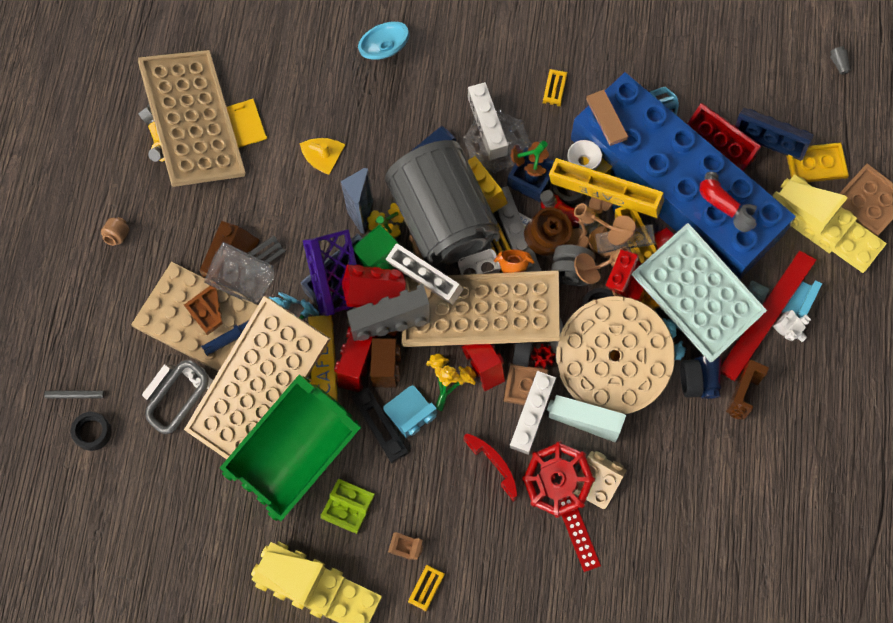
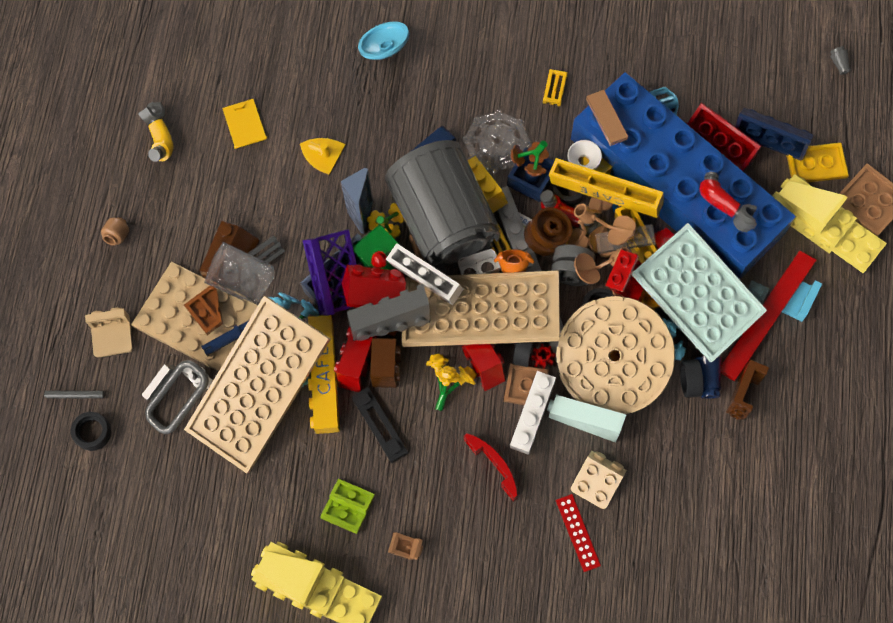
(110, 332): none -> tan bracket
(191, 118): tan plate -> none
(291, 446): green cylinder -> none
(379, 259): none -> red hinge
(410, 411): medium azure bracket -> none
(418, 603): yellow tile -> none
(487, 121): white brick -> none
(568, 483): red plate -> none
(791, 326): white piece -> none

